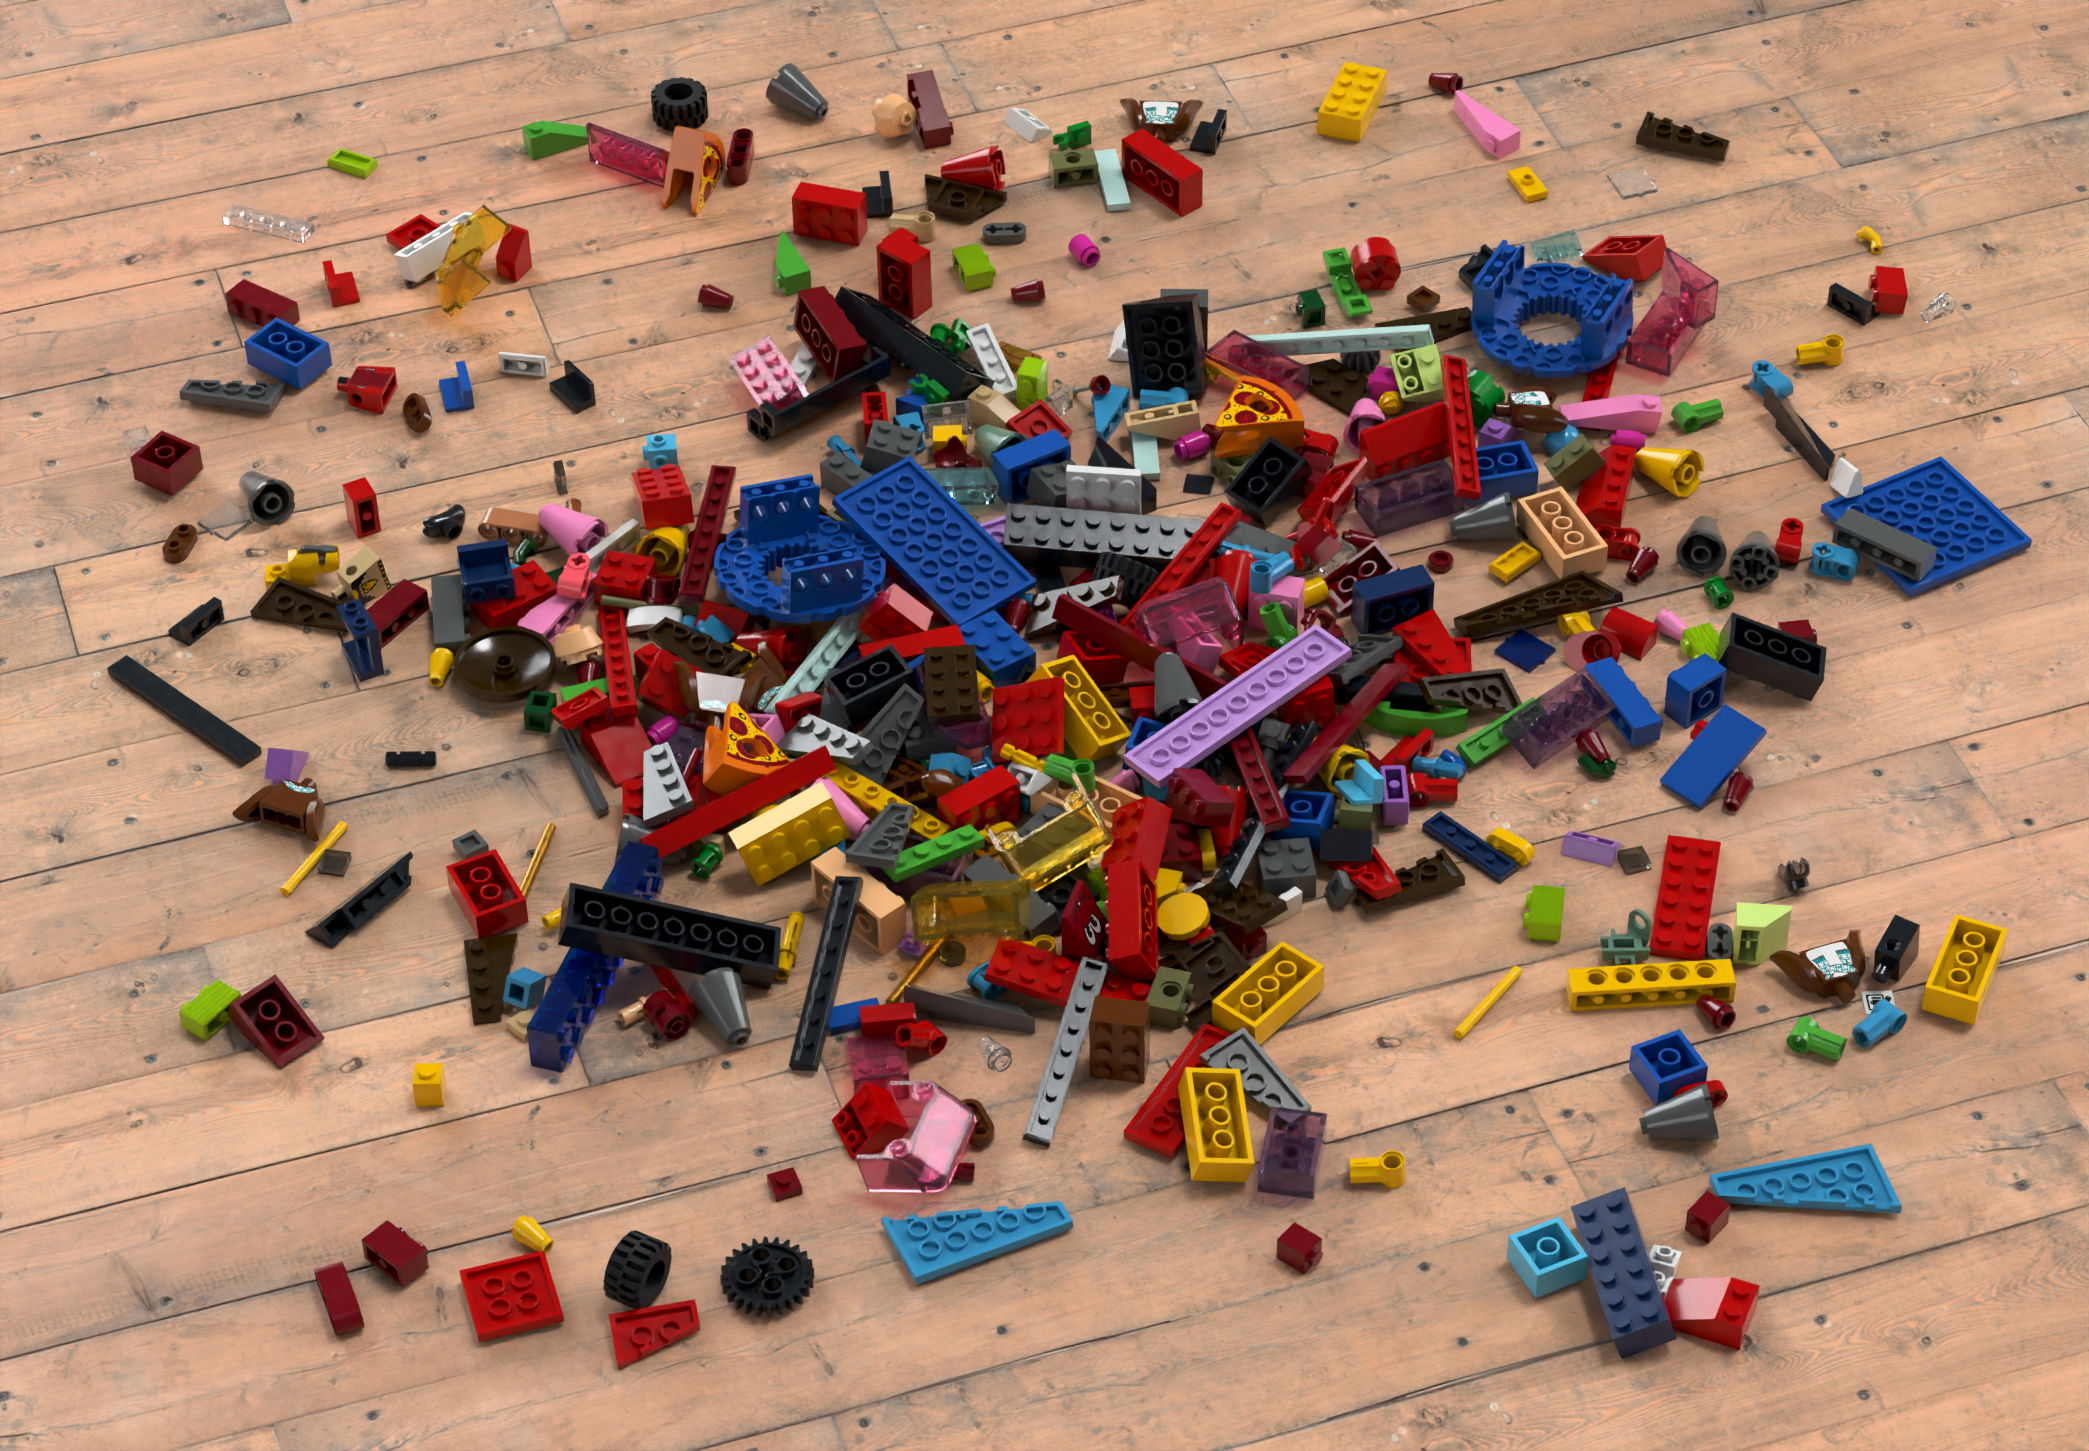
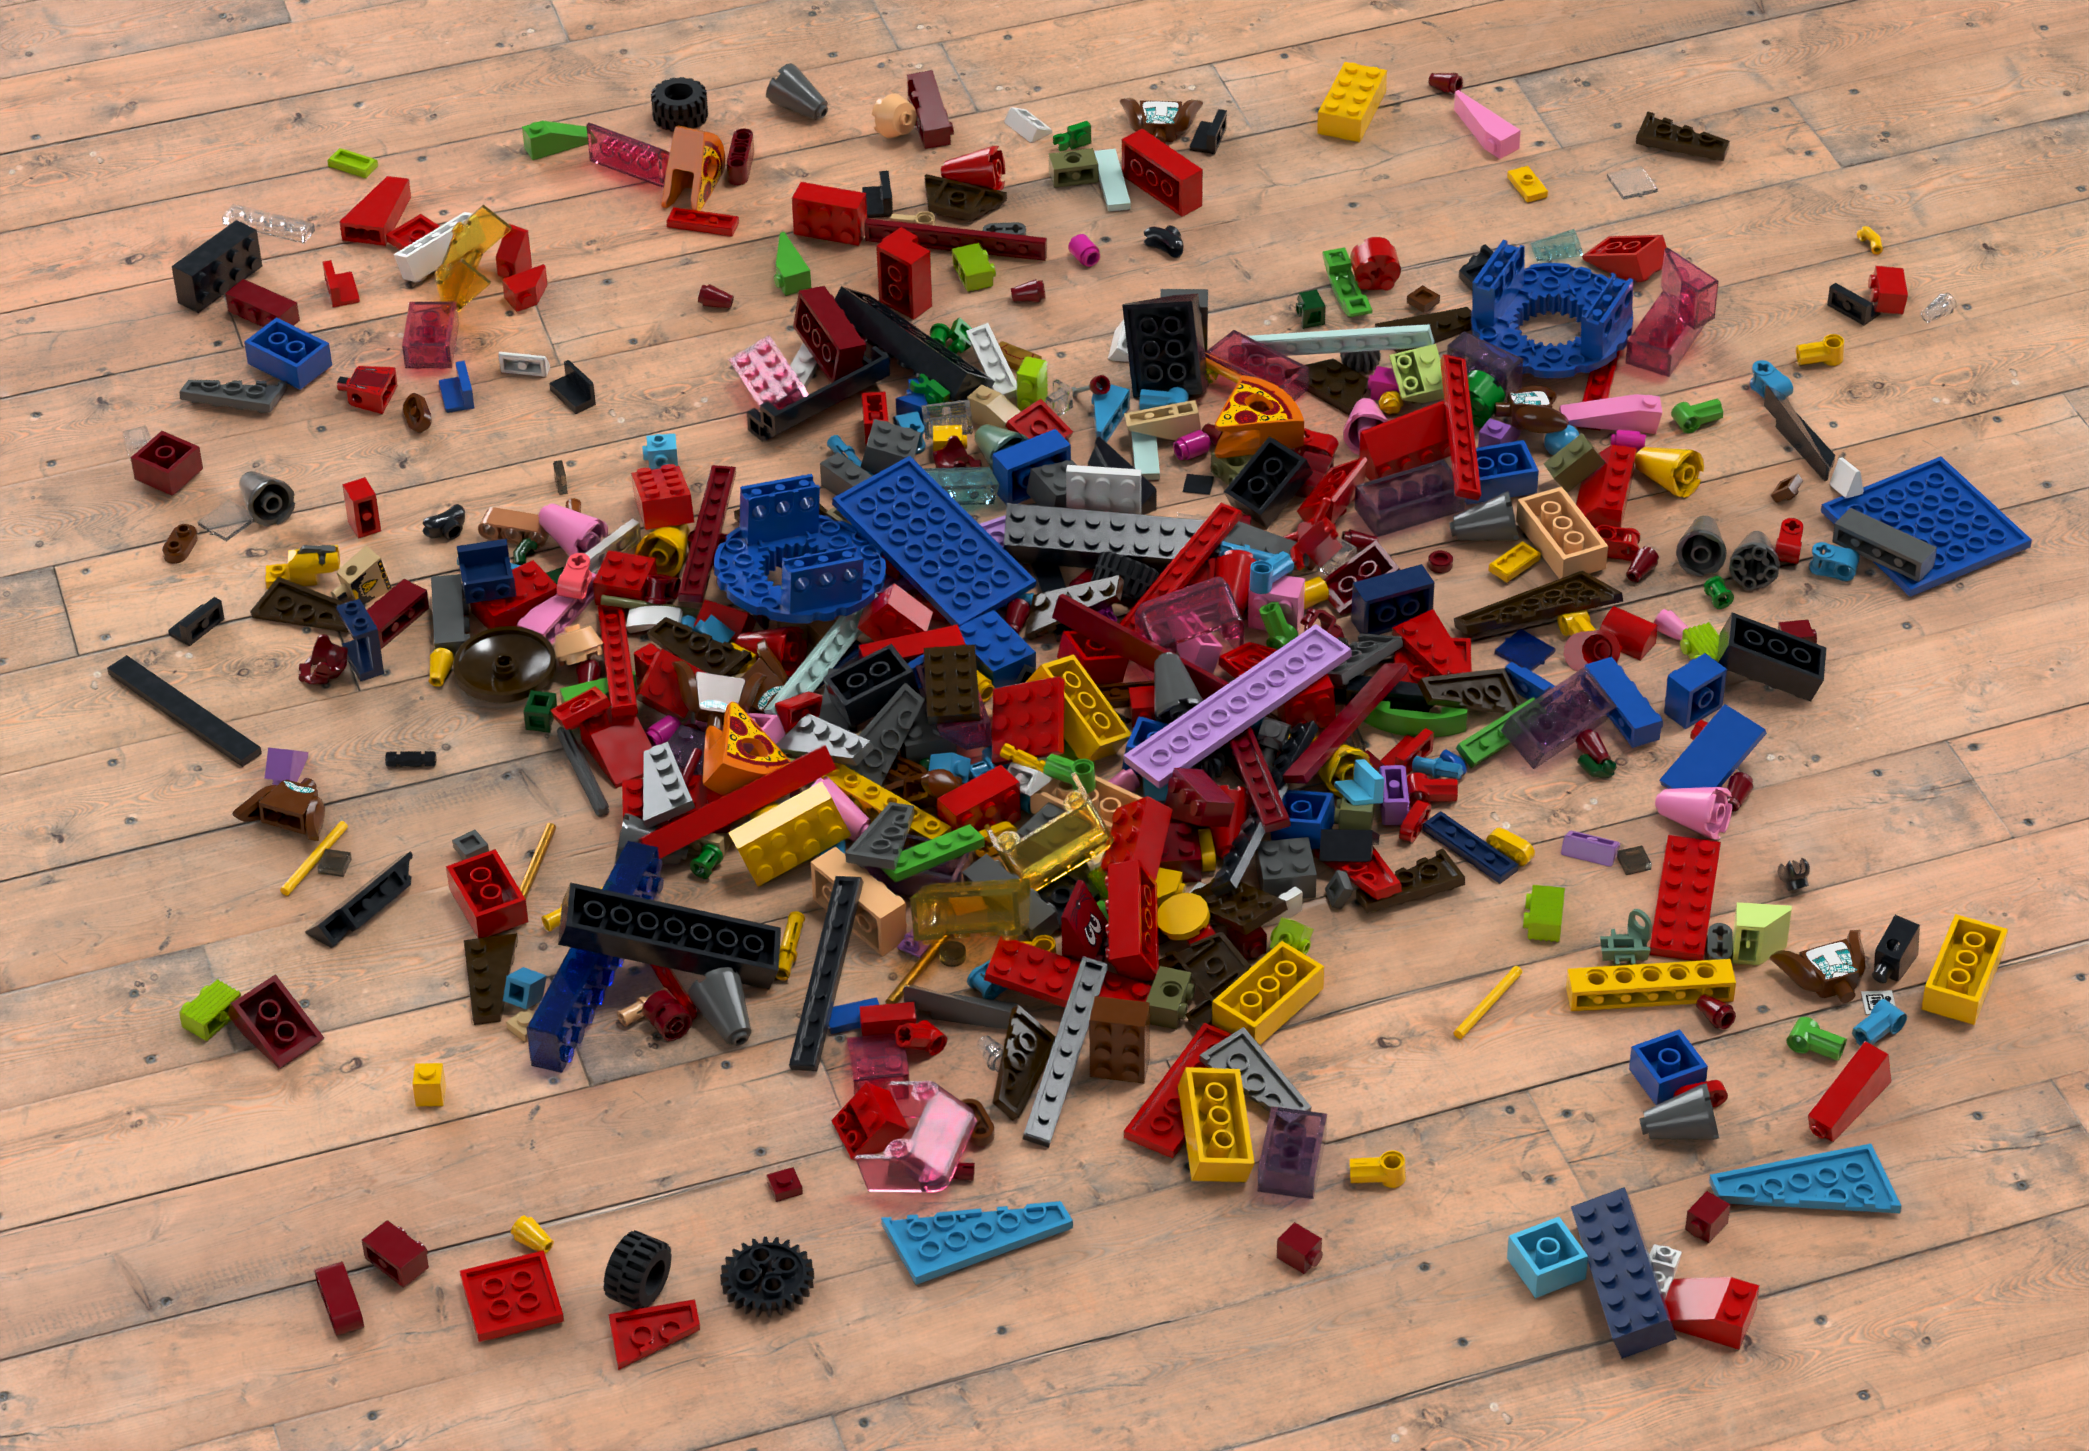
(217, 266): none -> black brick
(328, 657): none -> dark red helmet
(377, 212): none -> red slope
(430, 335): none -> clear pink brick
(525, 288): none -> red slope
(702, 221): none -> red tile
(949, 238): none -> dark red tile
(1022, 1061): none -> dark brown wing
(1165, 239): none -> black piece
(1293, 934): none -> lime brick
(1413, 821): none -> red beam
(1485, 357): none -> clear purple brick
(1527, 682): none -> blue panel
(1699, 809): none -> bright pink cone
(1787, 488): none -> reddish brown plate
(1851, 1092): none -> red slope

